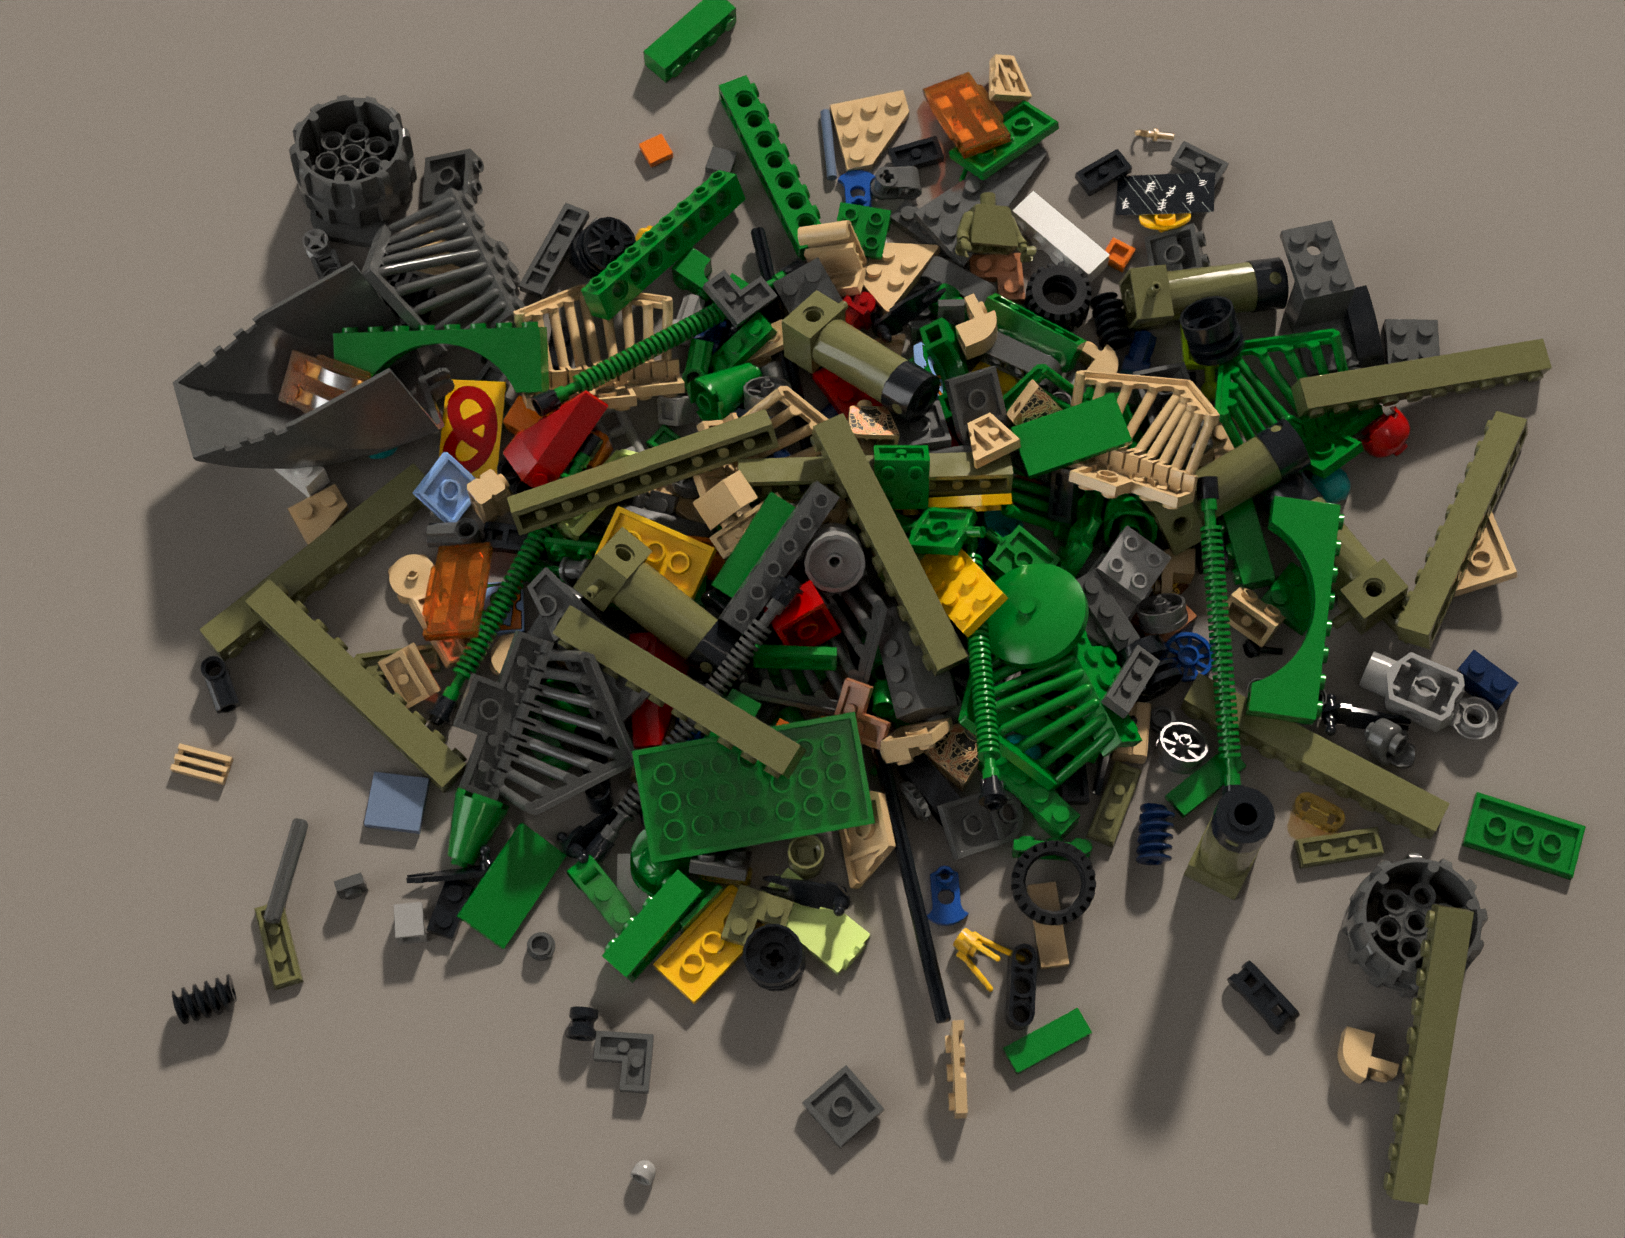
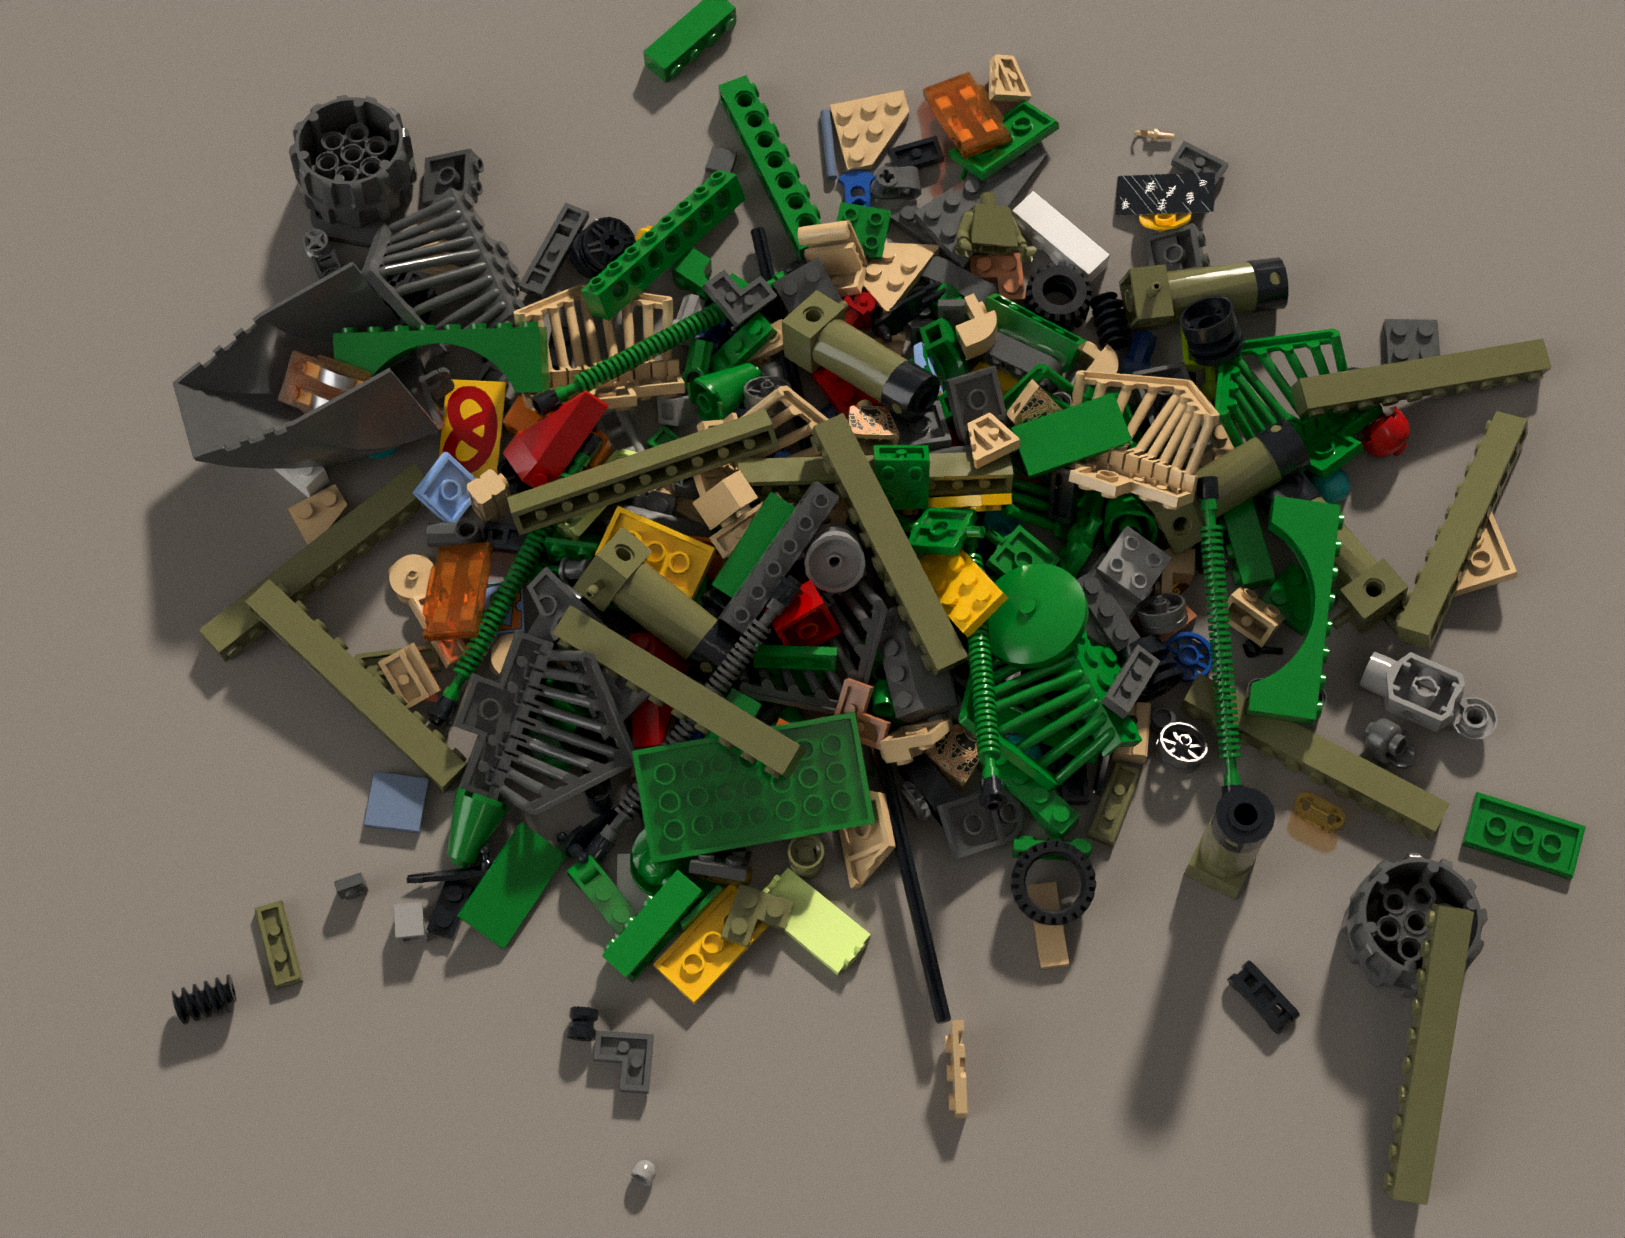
(179, 758): tan tile -> none
(220, 686): black piece -> none
(286, 871): dark grey axle -> none
(541, 946): dark grey plate -> none
(656, 150): orange tile -> none
(764, 945): black wheel -> none
(811, 893): black piece -> none
(843, 1106): dark grey plate -> none
(942, 913): blue piece -> none
(970, 944): yellow plant -> none
(1024, 973): black beam -> none
(1047, 1041): green tile -> none
(1103, 172): black plate -> none
(1120, 254): orange tile -> none
(1154, 834): dark blue piece -> none
(1200, 785): green tile -> none
(1320, 289): dark grey bracket -> none
(1338, 847): olive tile -> none
(1354, 717): black piece -> none
(1356, 1057): tan brick -> none
(1364, 329): black slope -> none
(1486, 680): dark blue brick -> none

